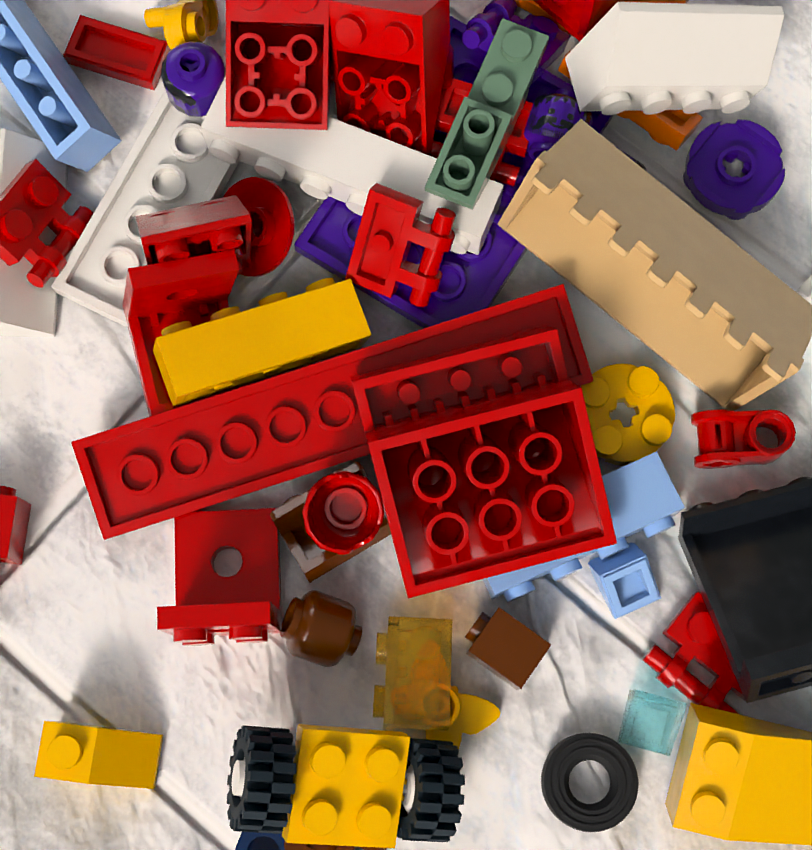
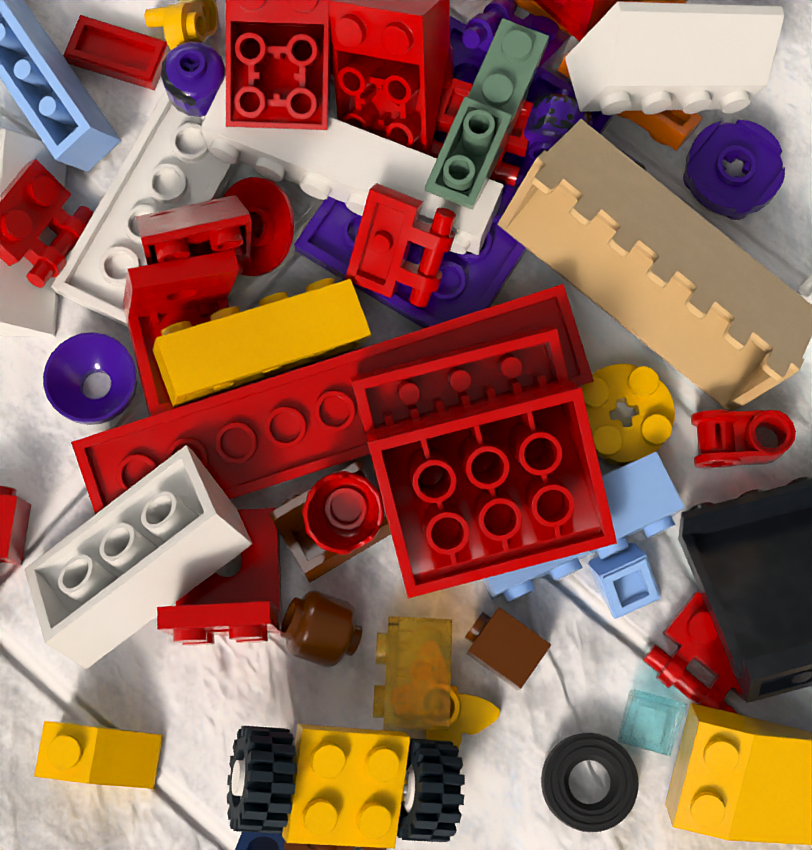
(78, 359): none -> dark purple piece
(134, 558): none -> white slope

